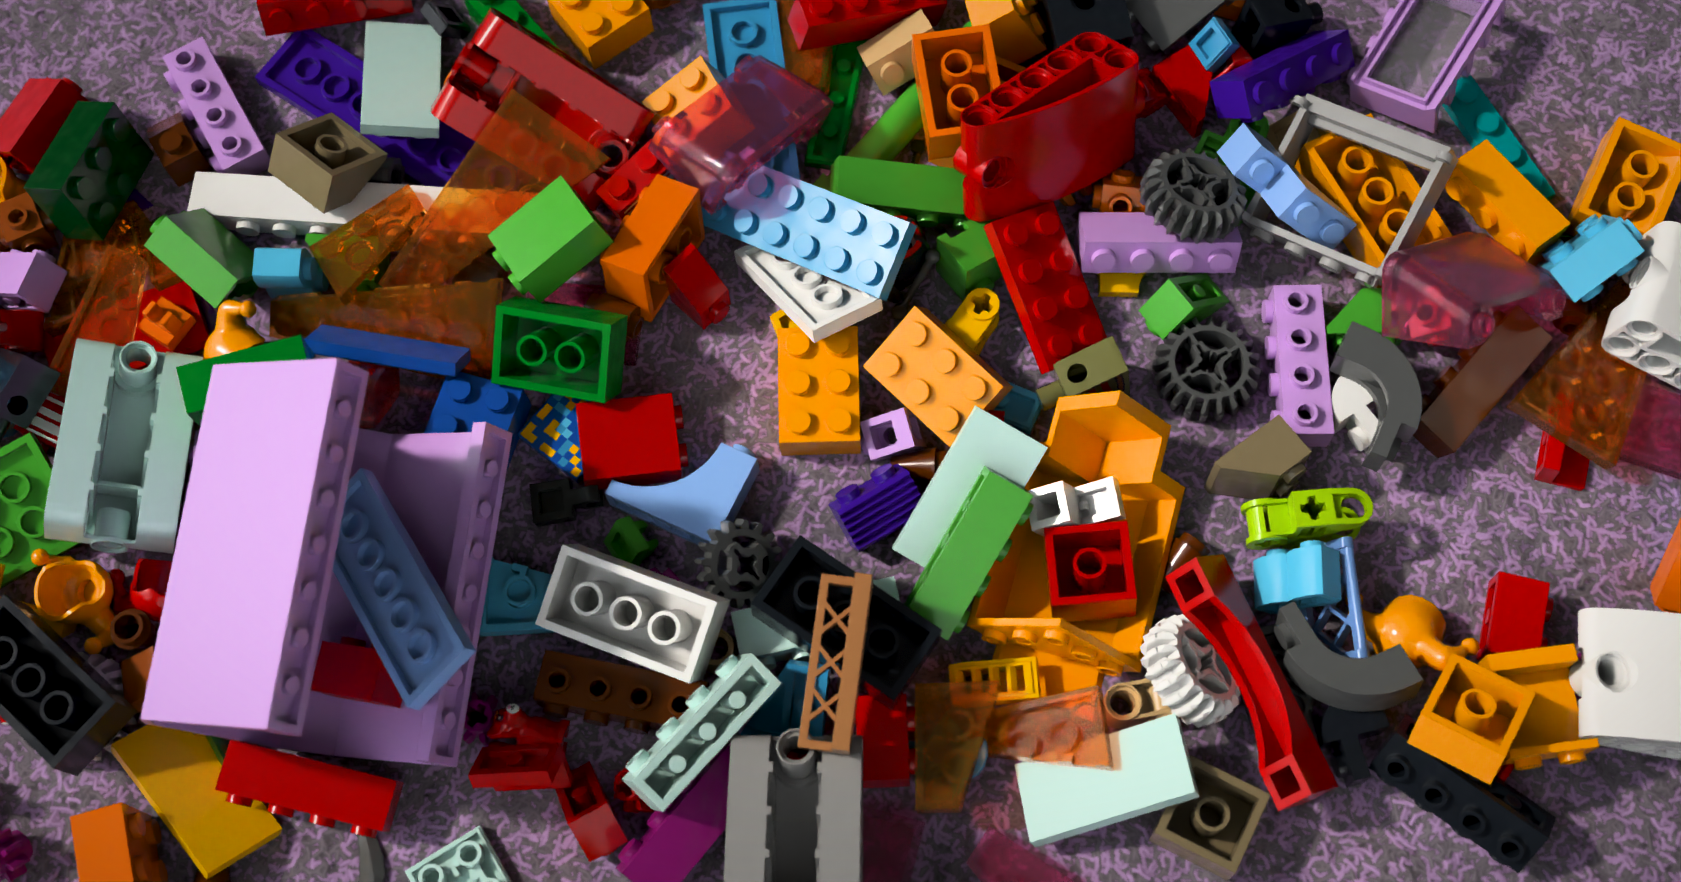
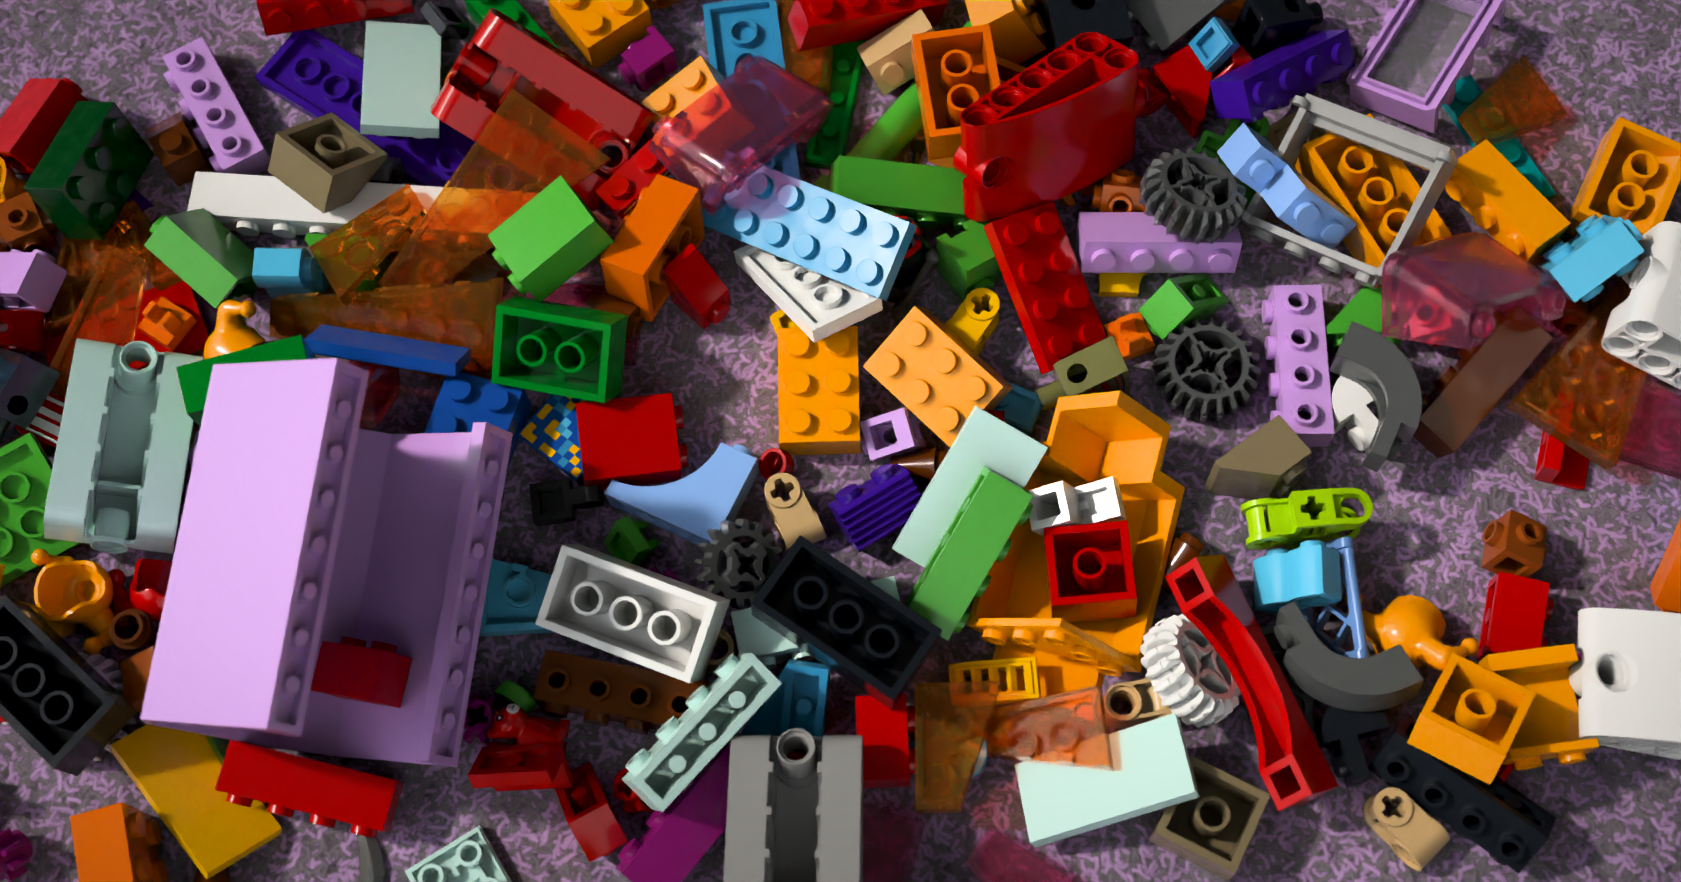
(396, 595): light blue plate -> none
(512, 693): none -> bright green tile
(647, 60): none -> magenta brick
(773, 460): none -> red hinge
(792, 516): none -> tan piece
(852, 663): medium nougat fence -> none
(1130, 335): none -> orange tile
(1408, 830): none -> tan piece
(1512, 106): none -> clear orange wing
(1514, 545): none -> dark orange brick

